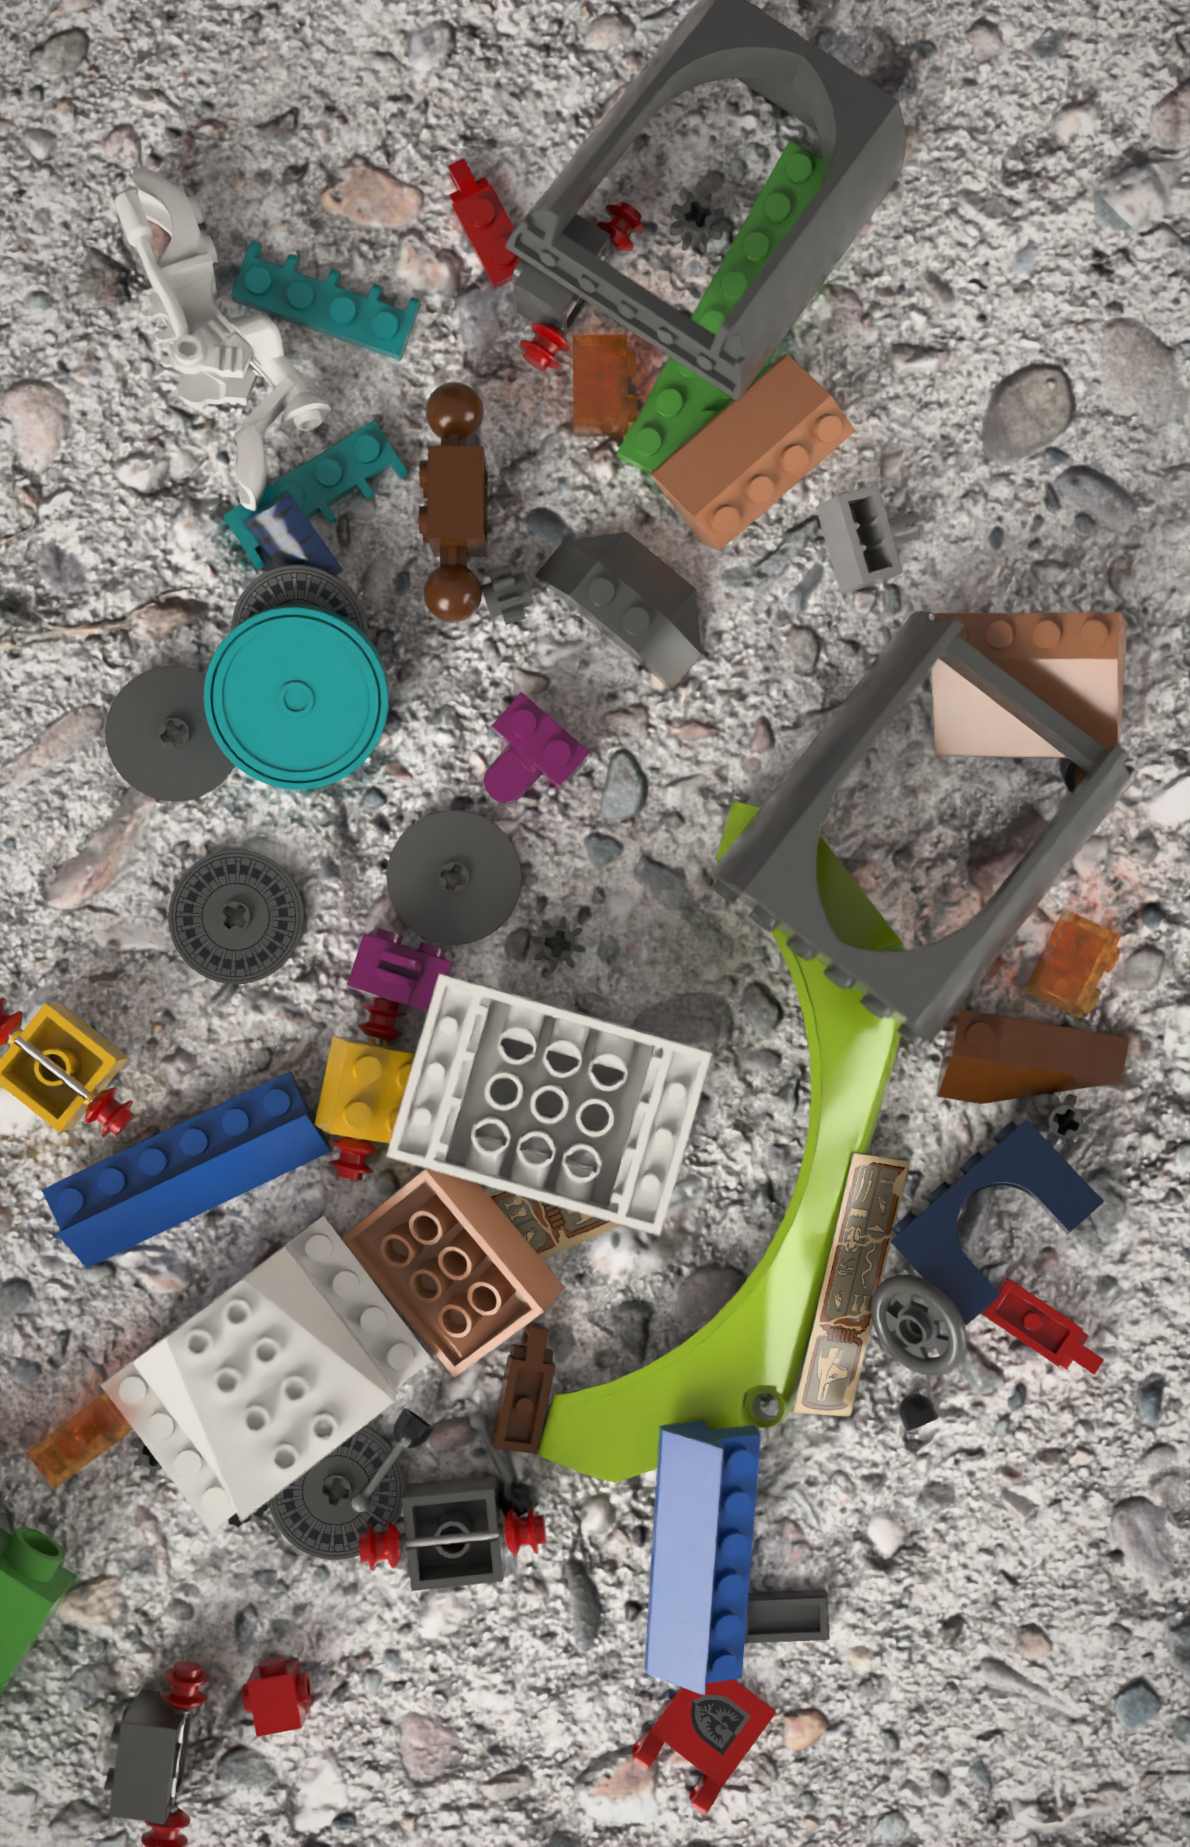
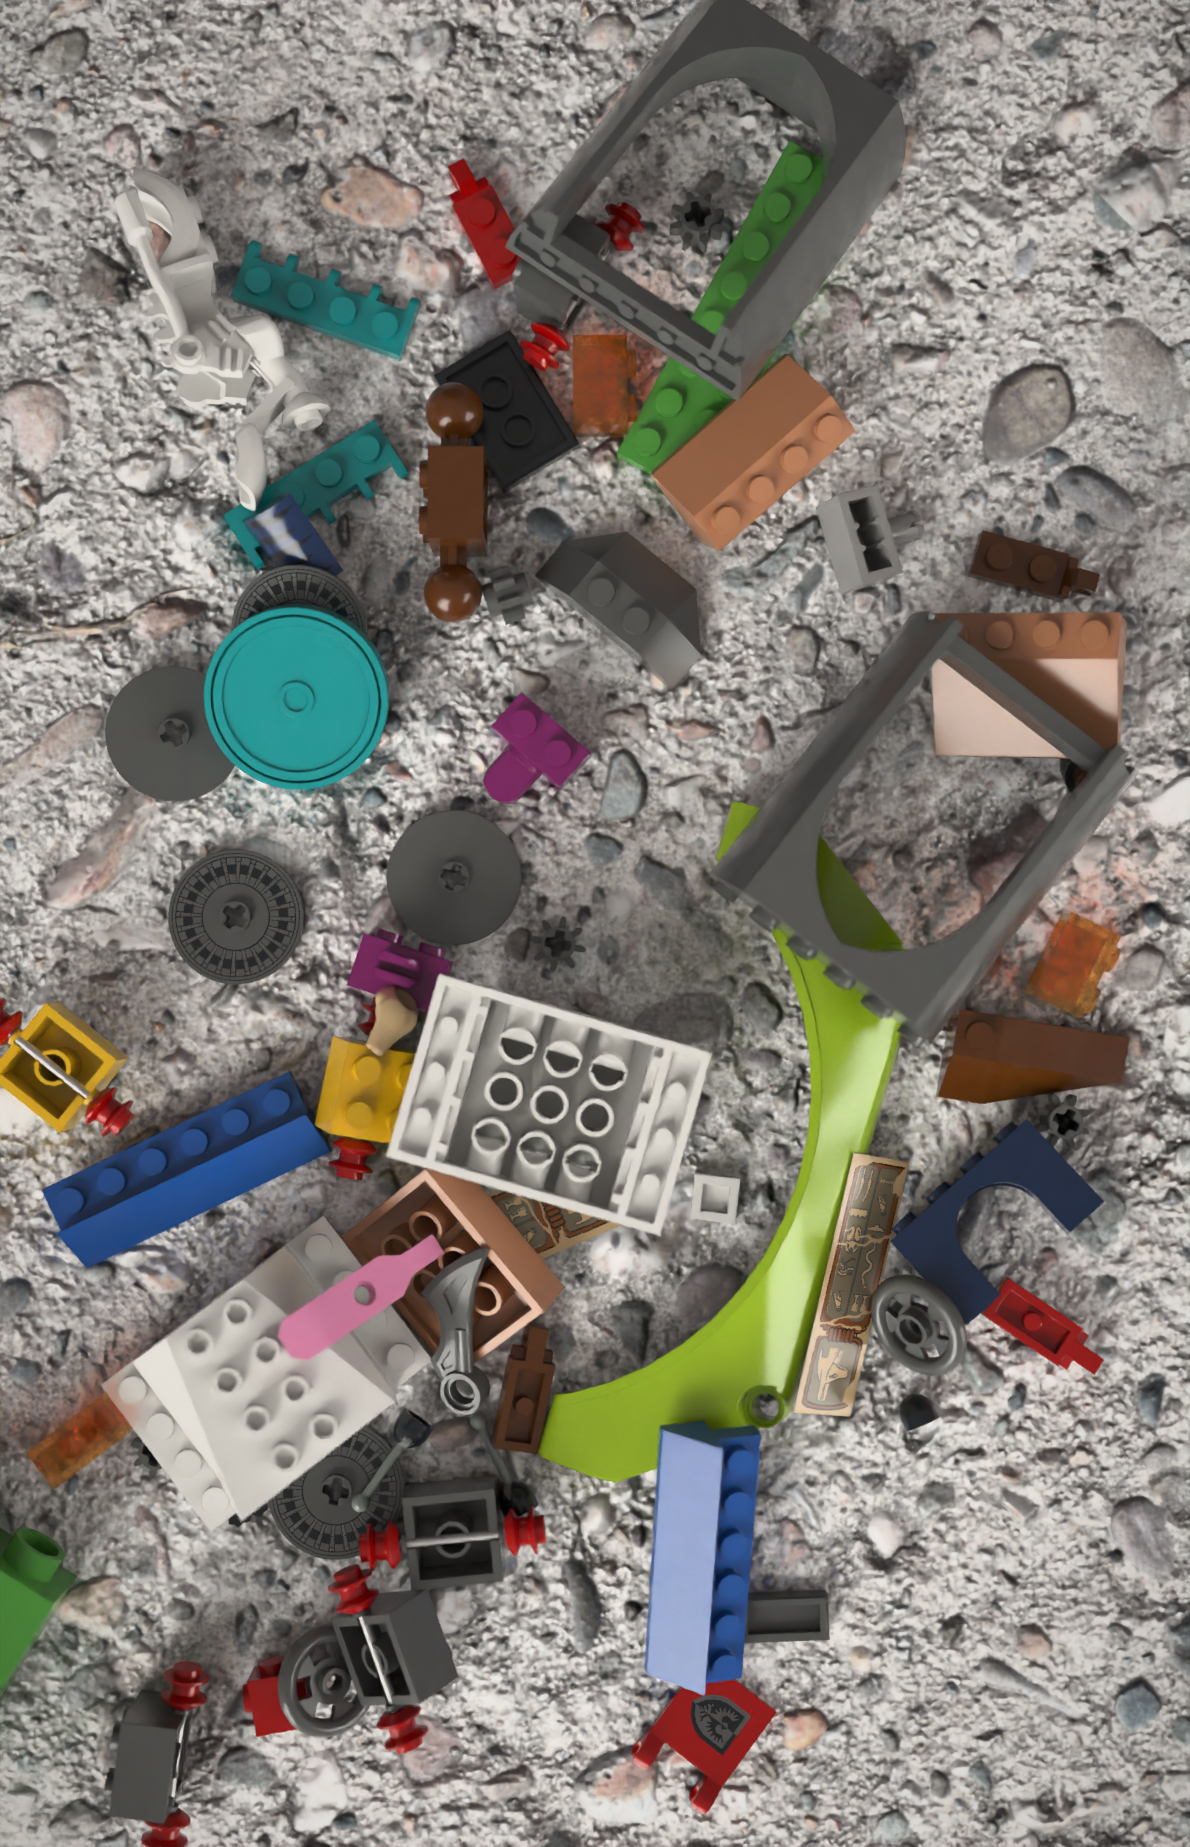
(298, 1665): none -> dark grey plate
(337, 1311): none -> bright pink piece
(391, 1652): none -> dark grey brick
(395, 1017): none -> tan animal
(452, 1299): none -> dark grey piece
(520, 419): none -> black tile
(715, 1197): none -> white tile
(1029, 568): none -> reddish brown hinge

